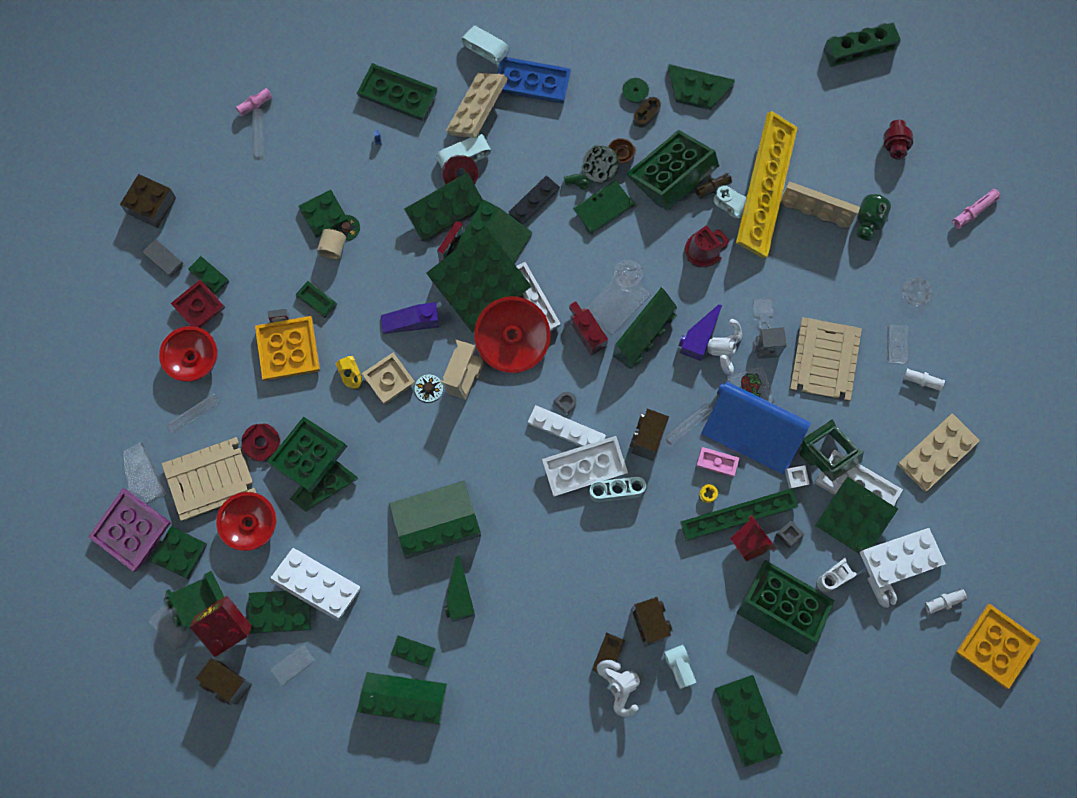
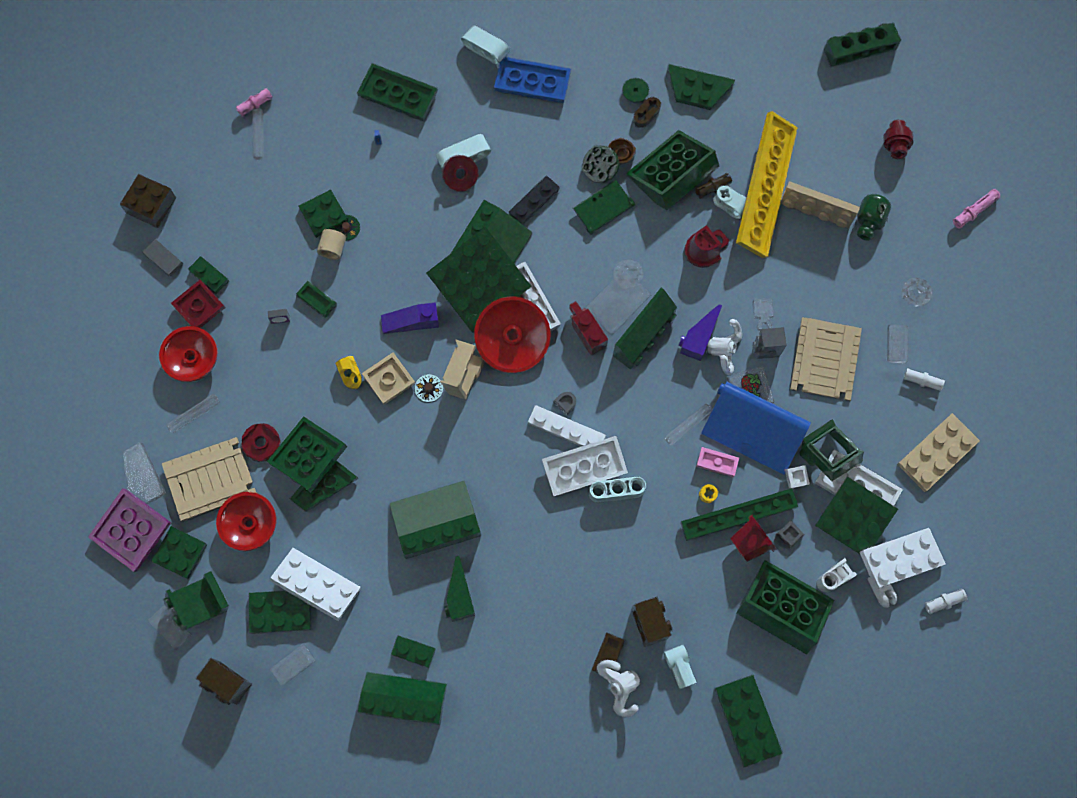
(220, 626): dark red brick -> none
(287, 348): light orange plate -> none
(444, 206): dark green plate -> none
(450, 241): dark red tile -> none
(476, 105): tan plate -> none
(577, 179): dark green arm -> none
(651, 429): dark brown brick -> none
(997, 646): light orange plate -> none

